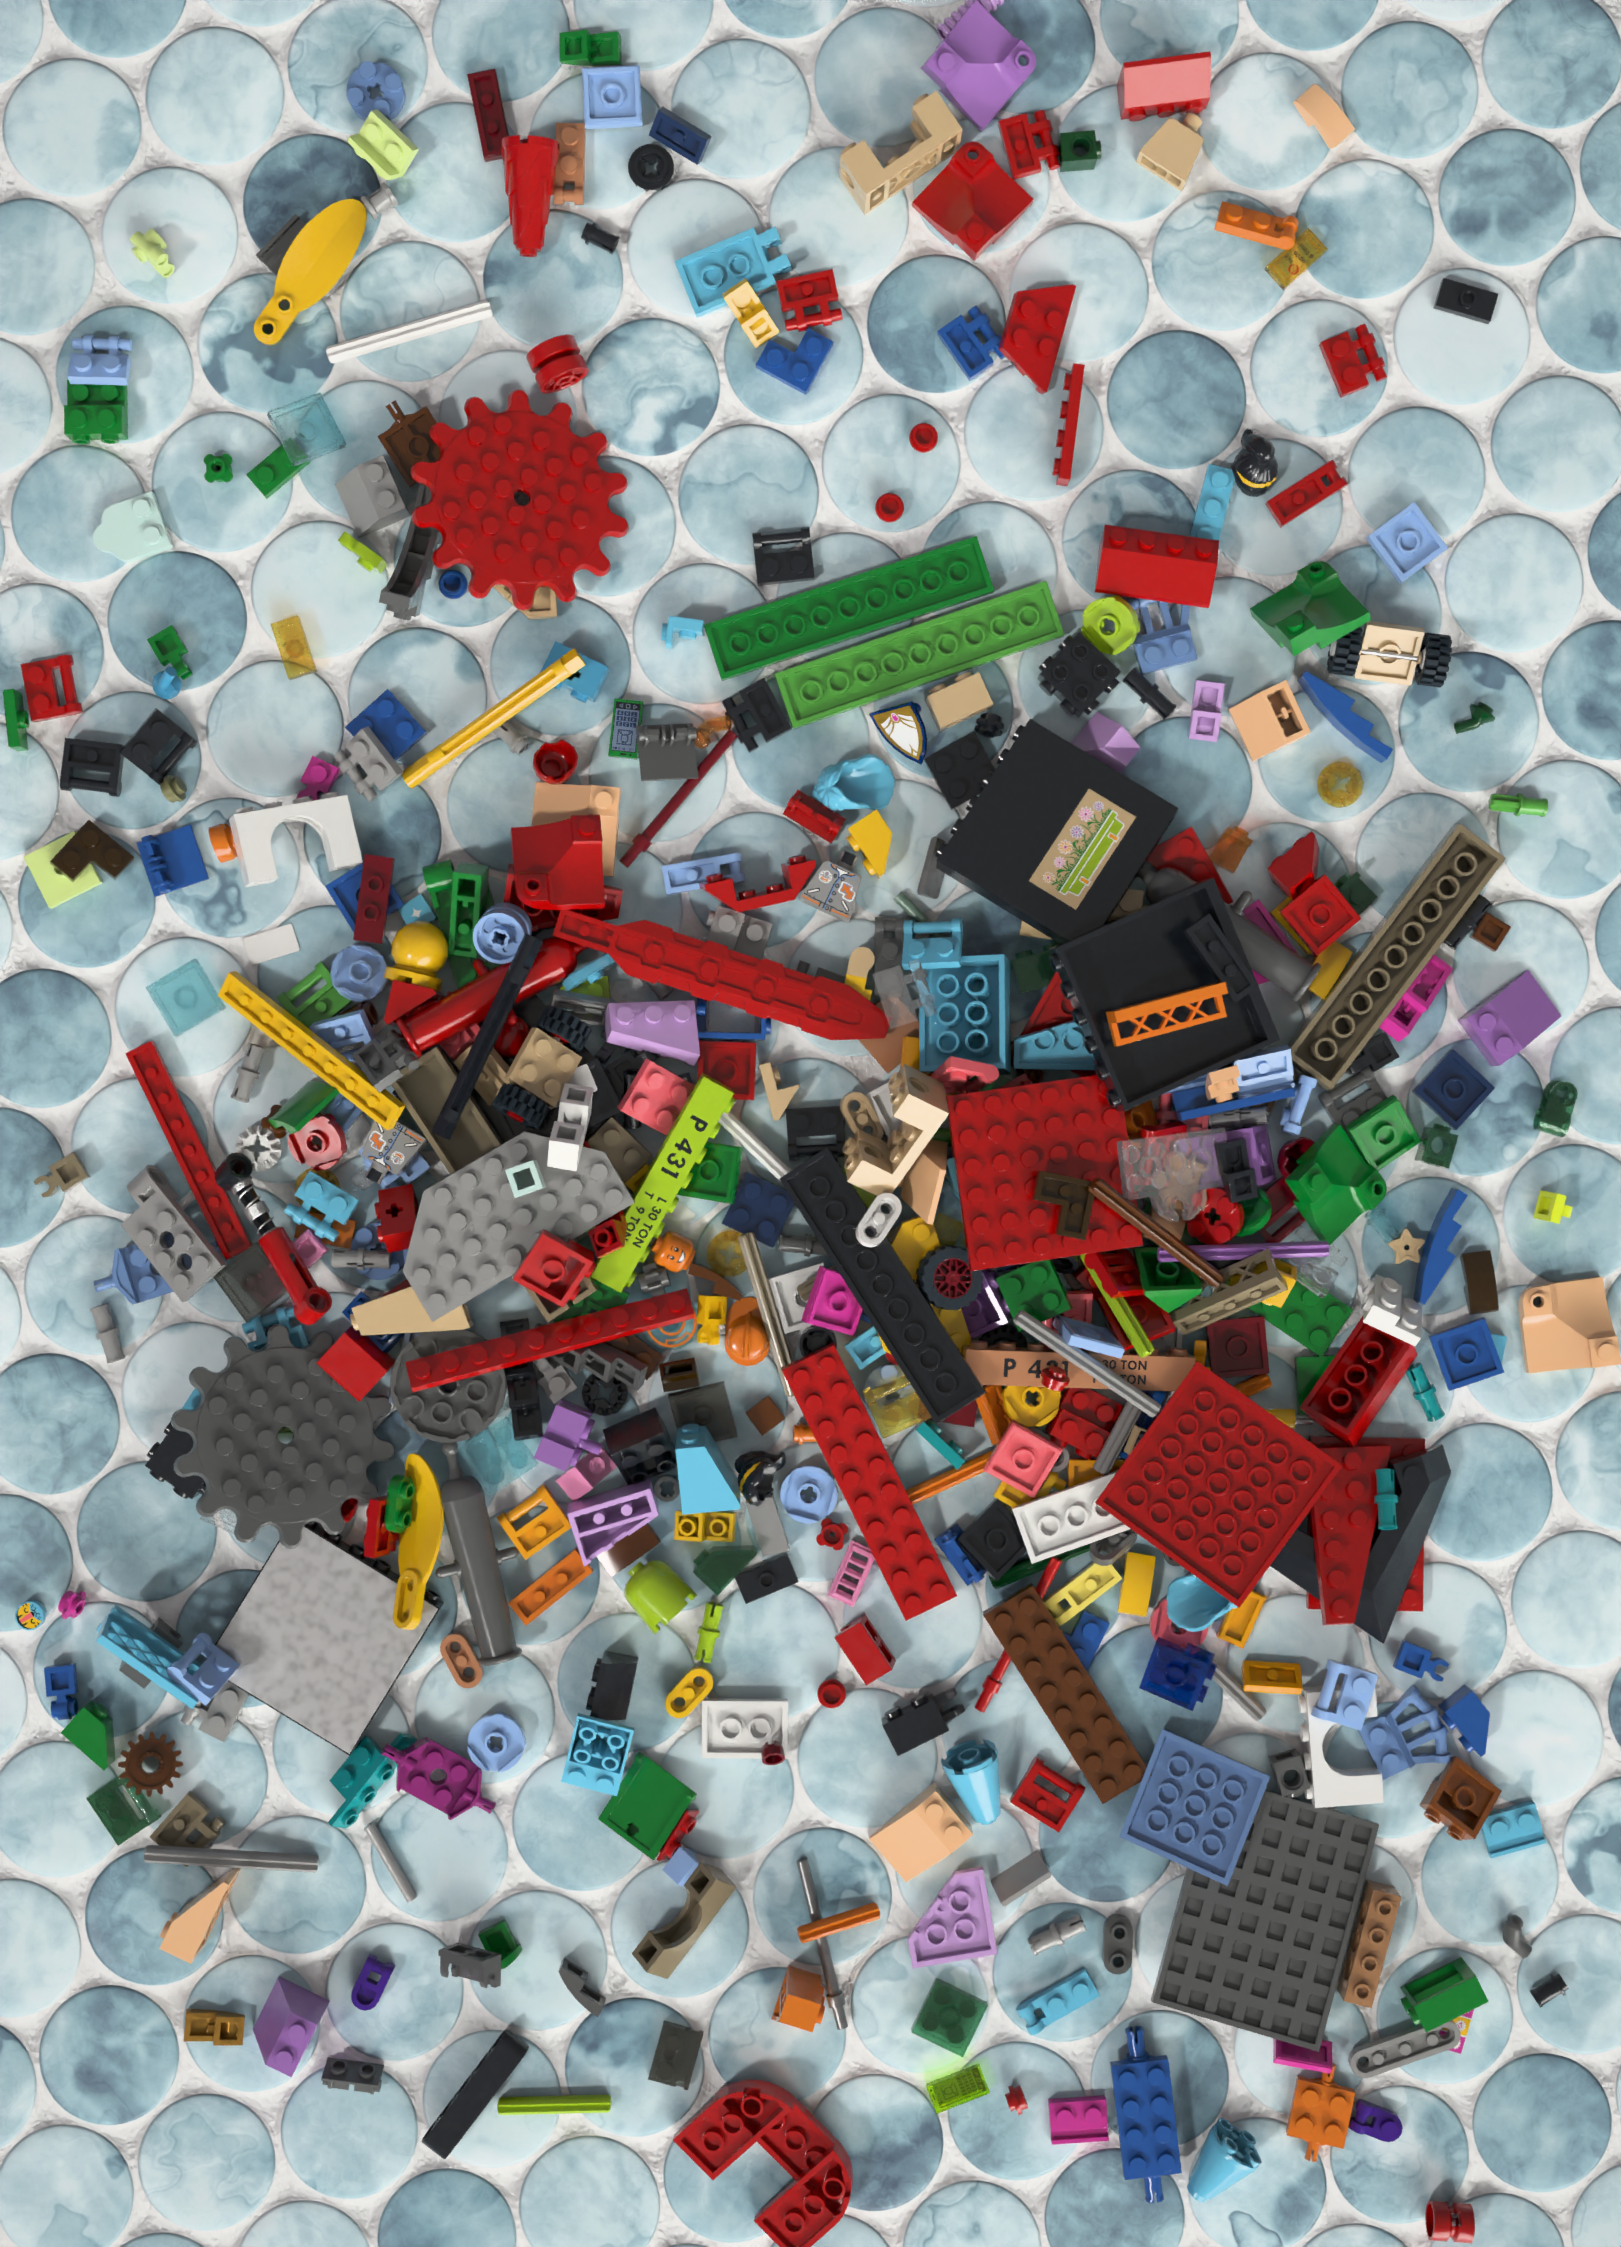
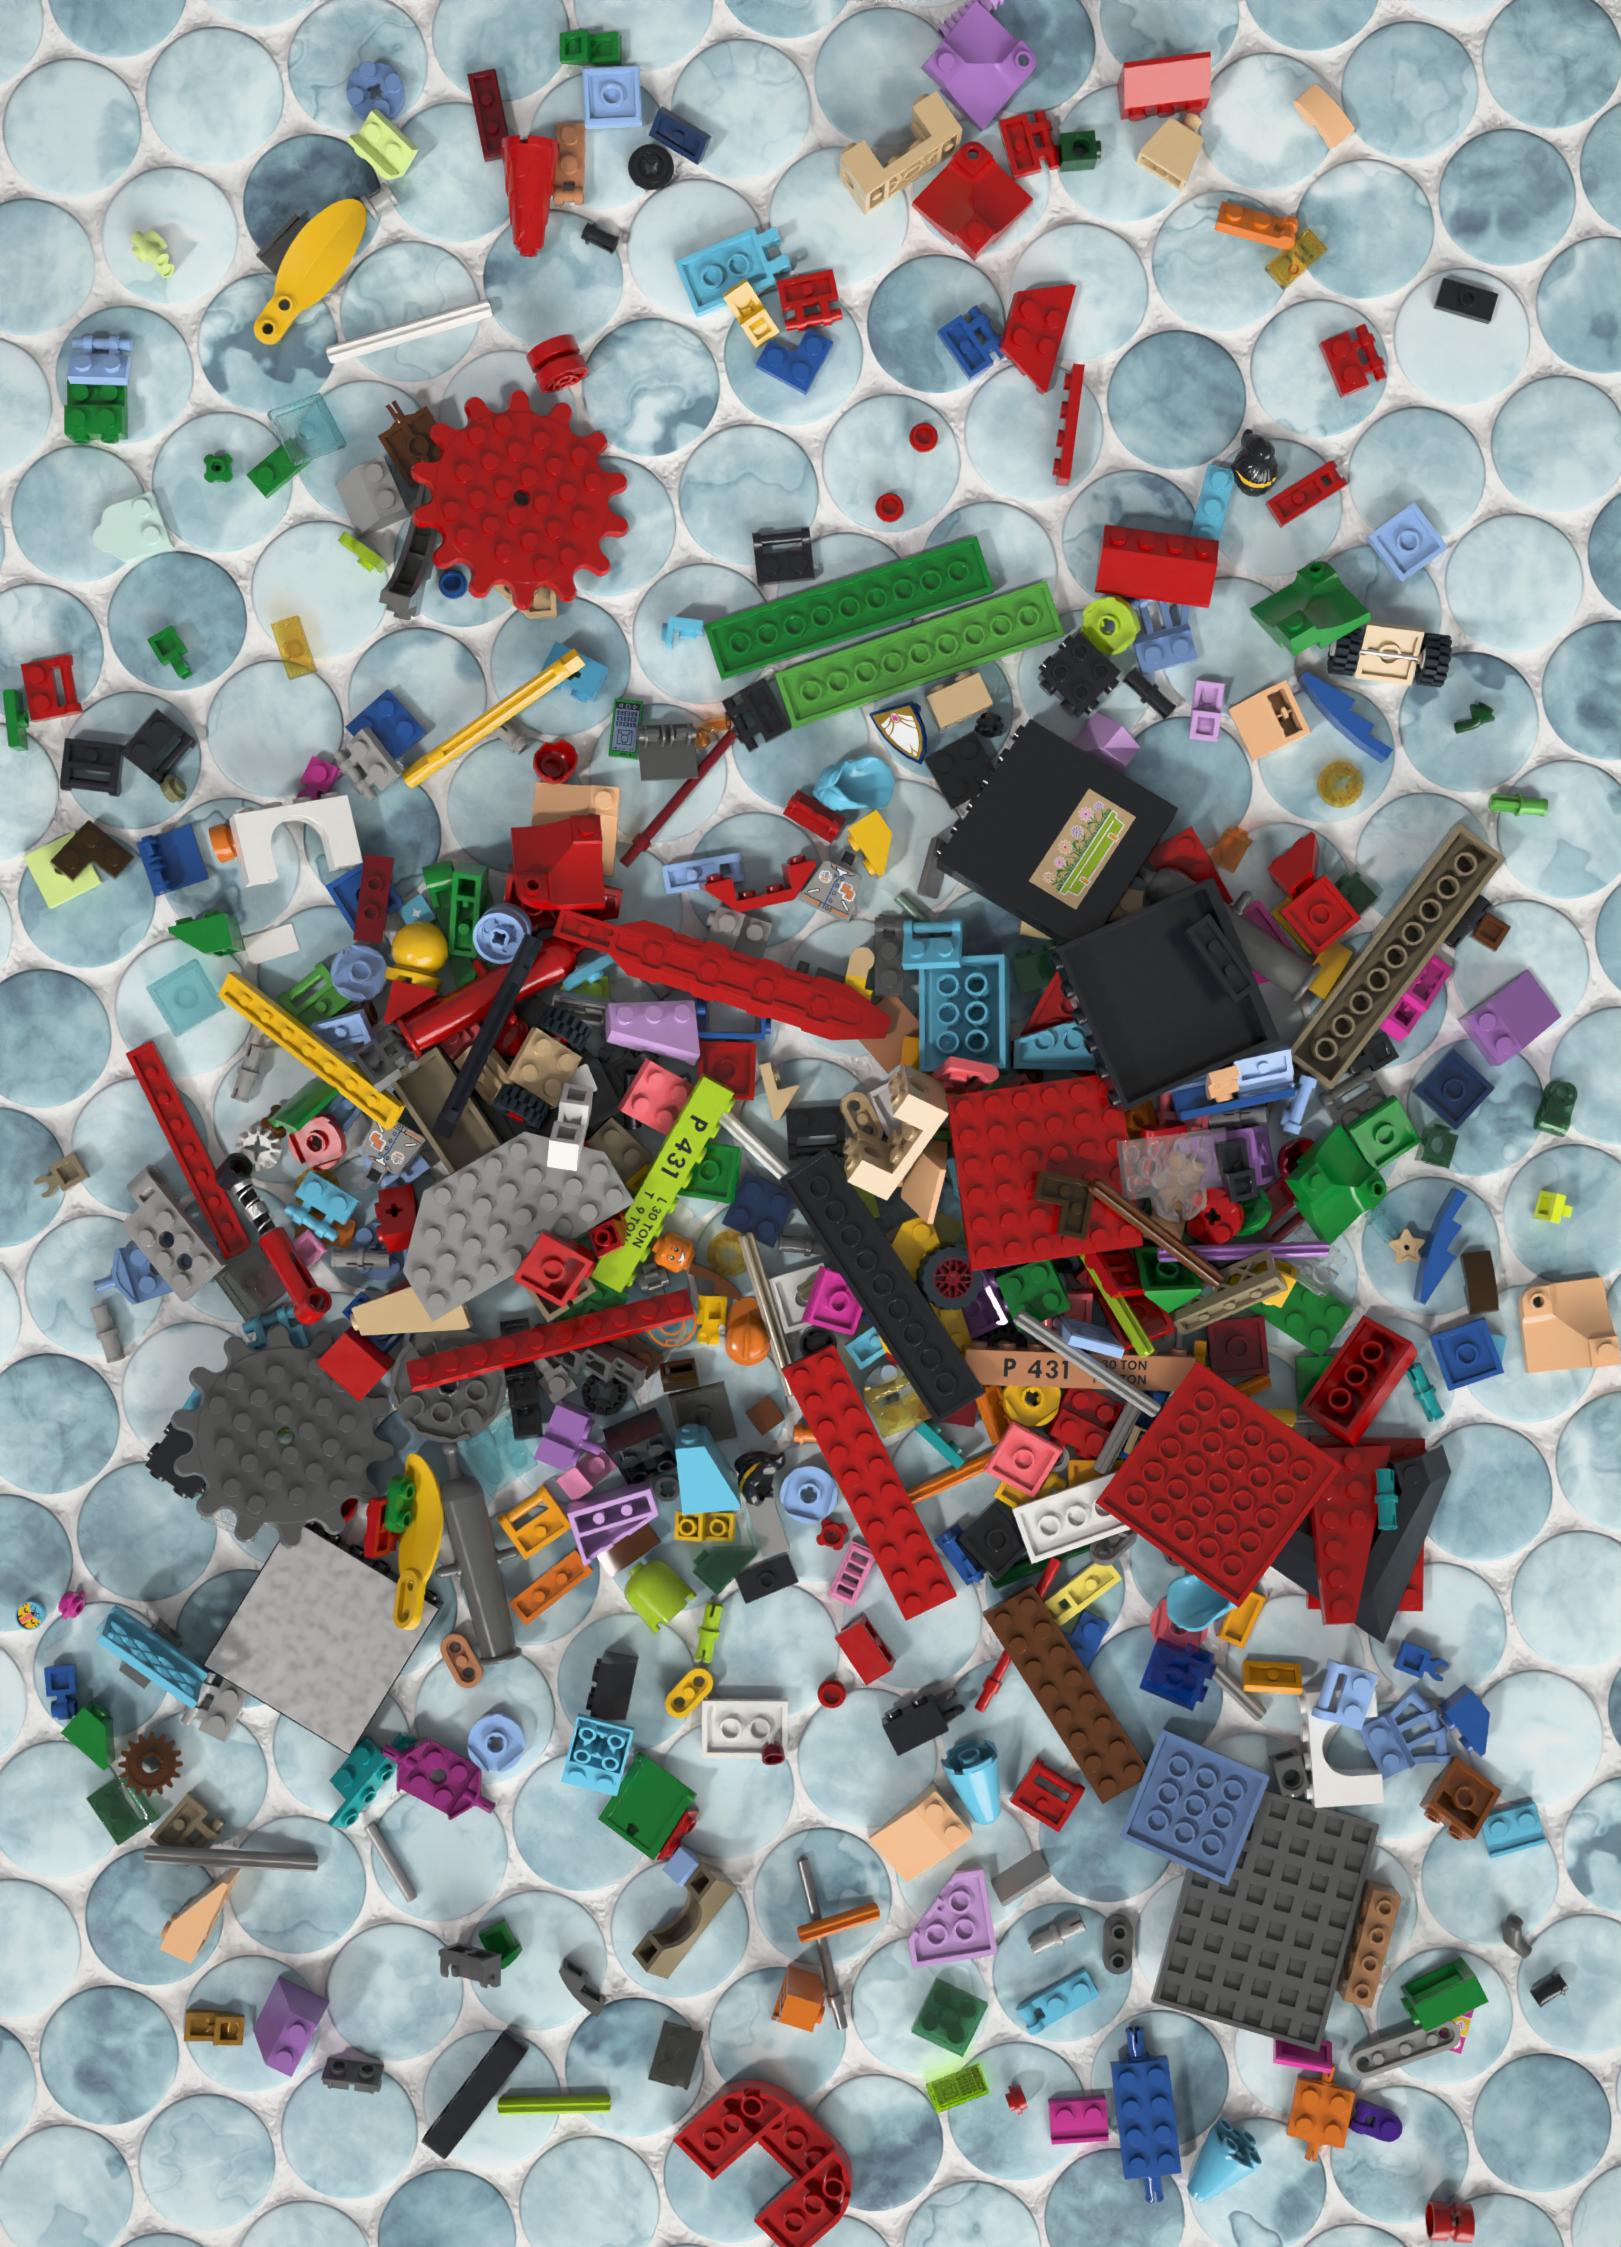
(167, 683): dark azure plate -> none
(210, 1675): light blue plate -> none
(213, 935): none -> green slope
(368, 1991): dark purple plate -> none
(525, 1178): light aqua brick -> none
(877, 1220): white plate -> none
(896, 997): clear plate -> none
(1054, 1378): red plate -> none
(1136, 1584): yellow slope -> none
(1164, 1003): orange fence -> none
(1391, 1312): white plate -> none

